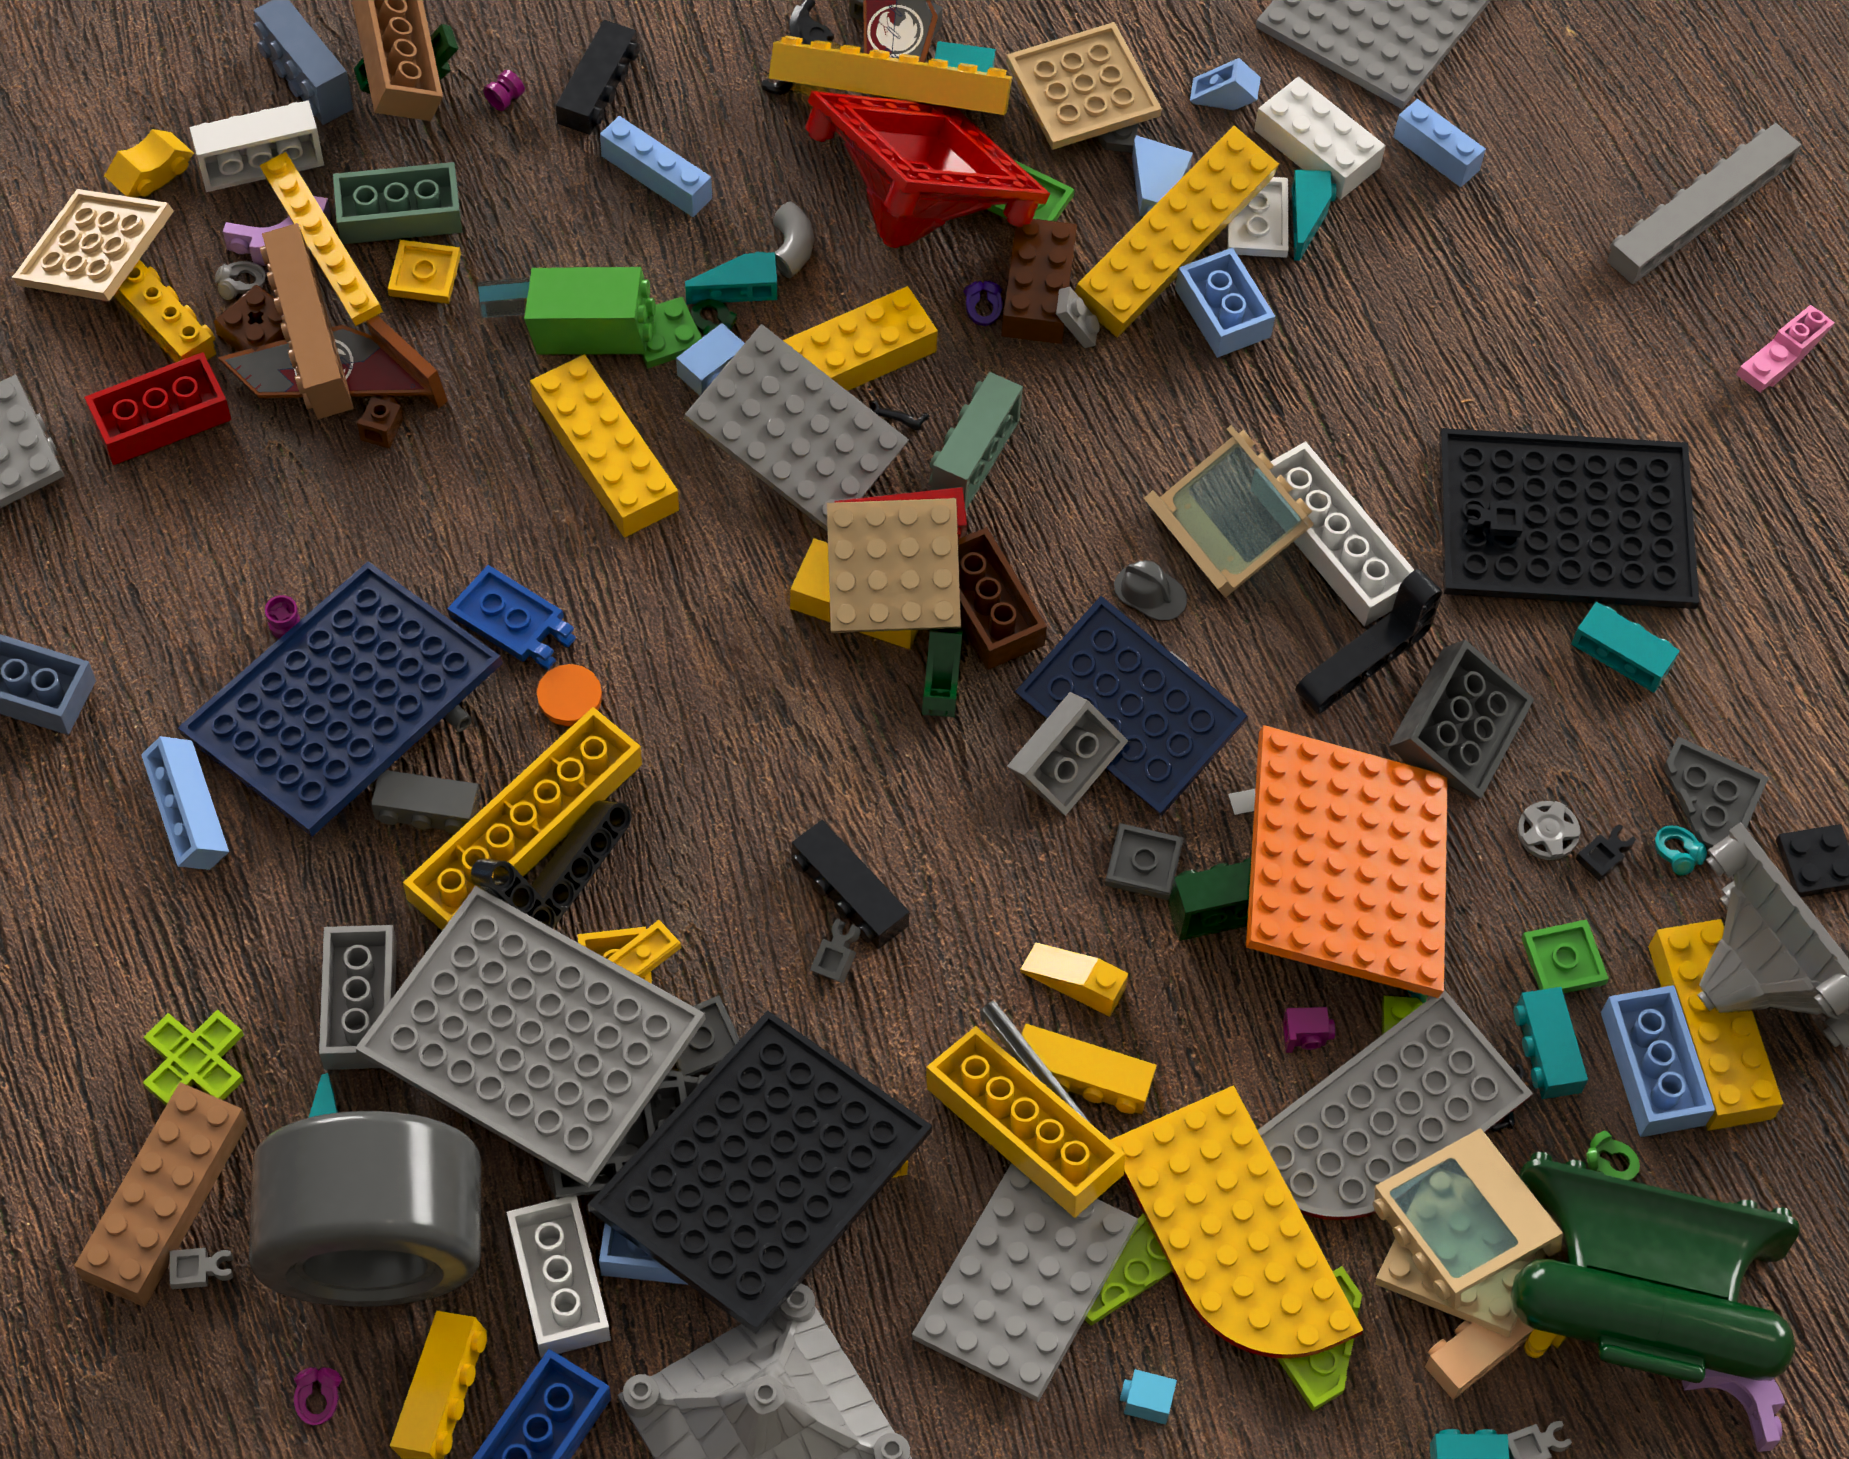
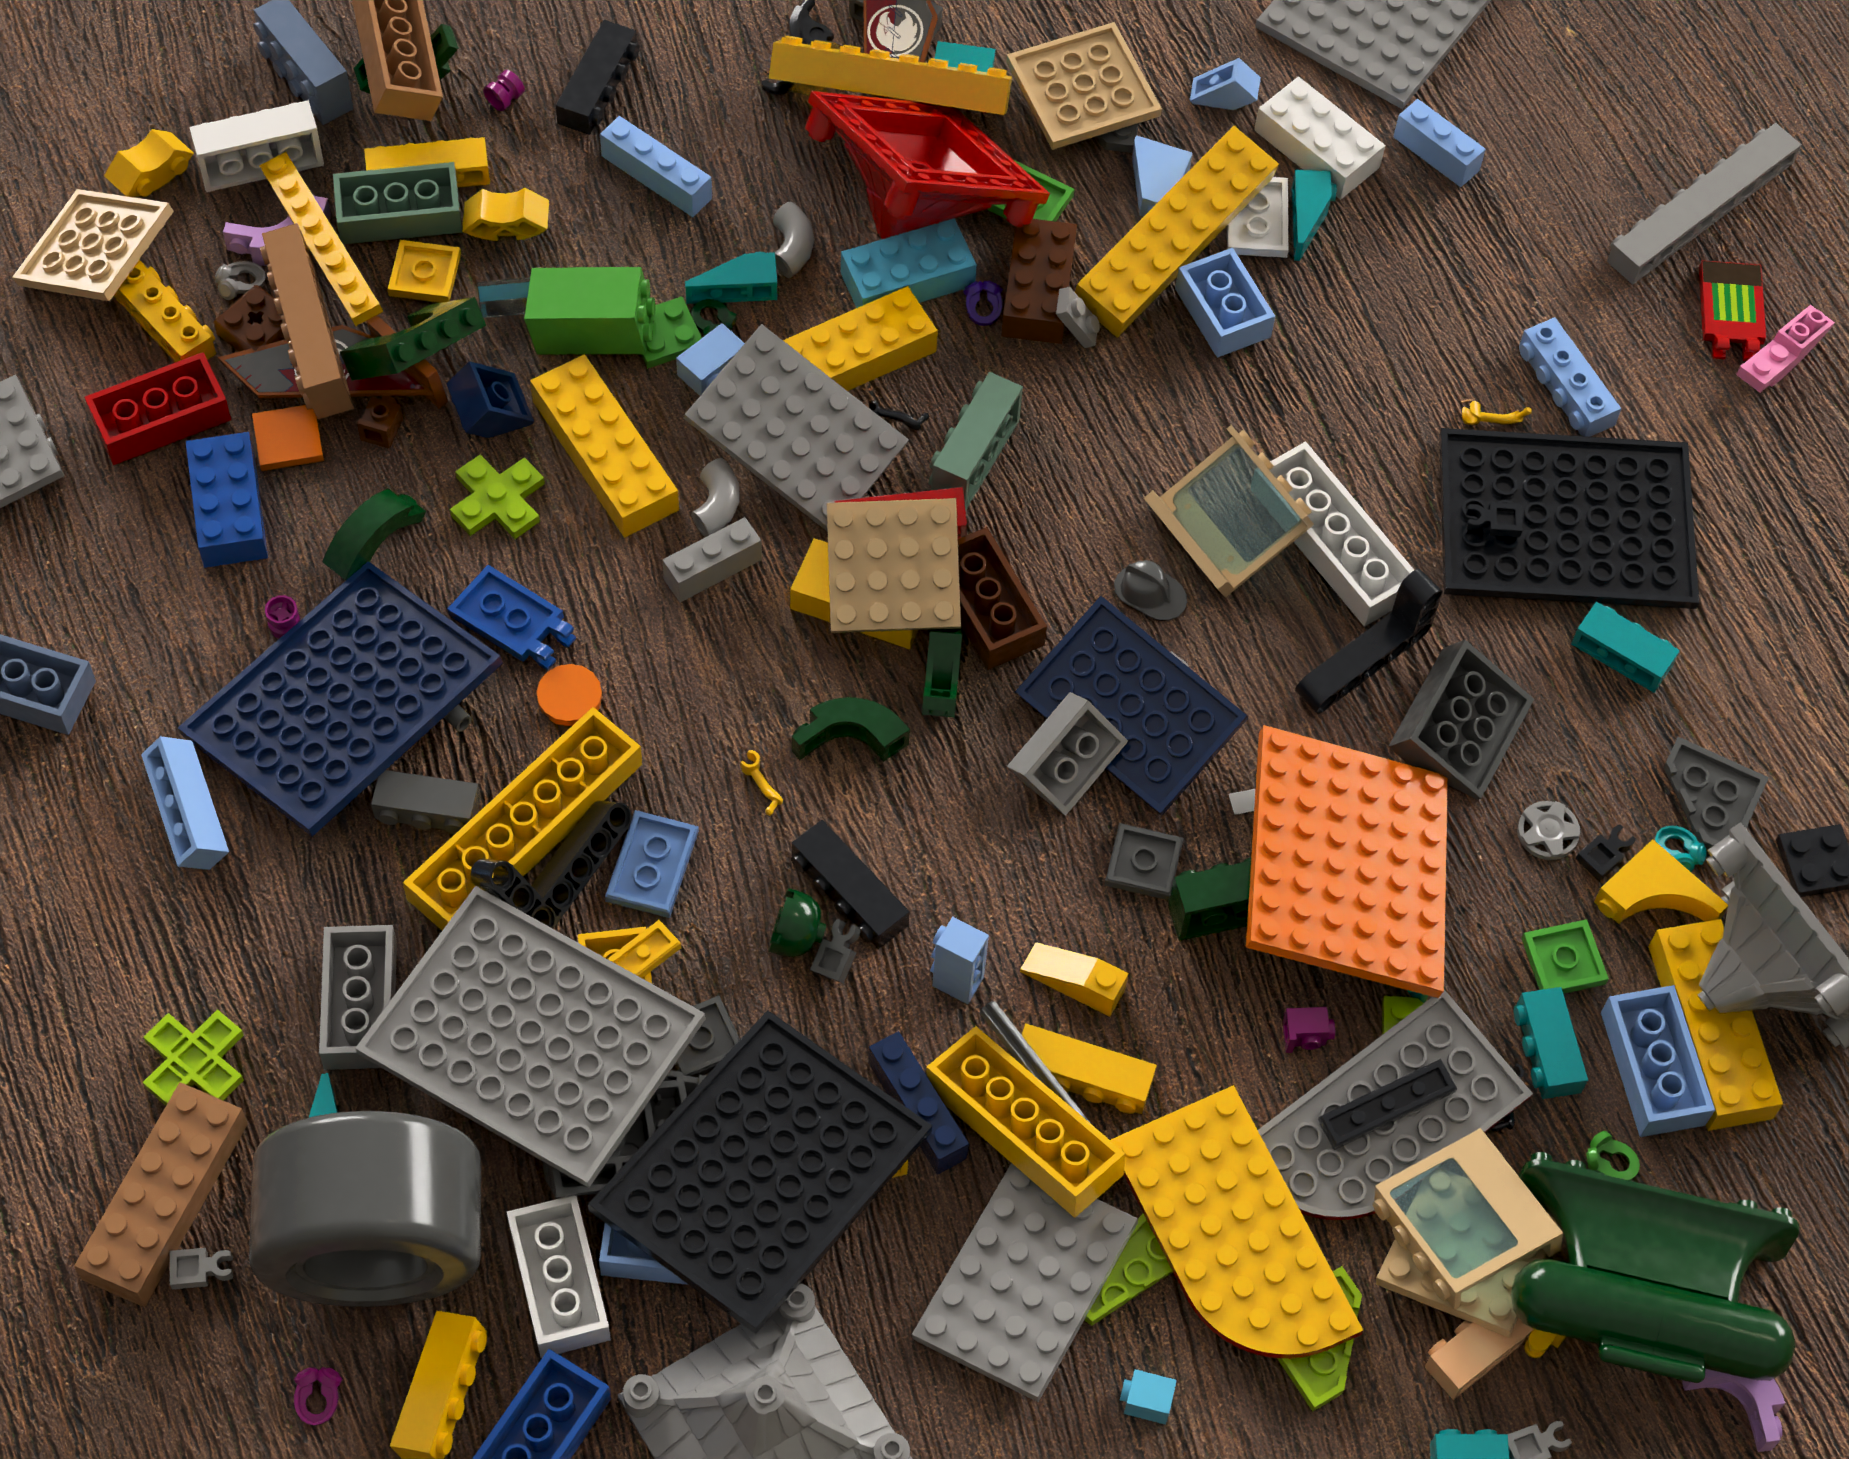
(226, 499): none -> blue brick
(287, 437): none -> orange tile
(368, 528): none -> dark green arch
(430, 332): none -> dark green arch
(467, 154): none -> yellow brick
(488, 400): none -> dark blue slope
(497, 496): none -> lime plate
(508, 214): none -> yellow brick
(652, 864): none -> medium blue tile
(712, 559): none -> light grey brick
(722, 497): none -> light grey cylinder
(767, 790): none -> yellow piece
(797, 925): none -> dark green cylinder
(855, 719): none -> dark green arch
(910, 1086): none -> dark blue brick
(926, 260): none -> medium azure brick
(959, 959): none -> light blue brick
(1387, 1104): none -> black tile
(1474, 415): none -> yellow piece
(1569, 378): none -> light blue brick
(1657, 881): none -> yellow arch
(1732, 306): none -> tile

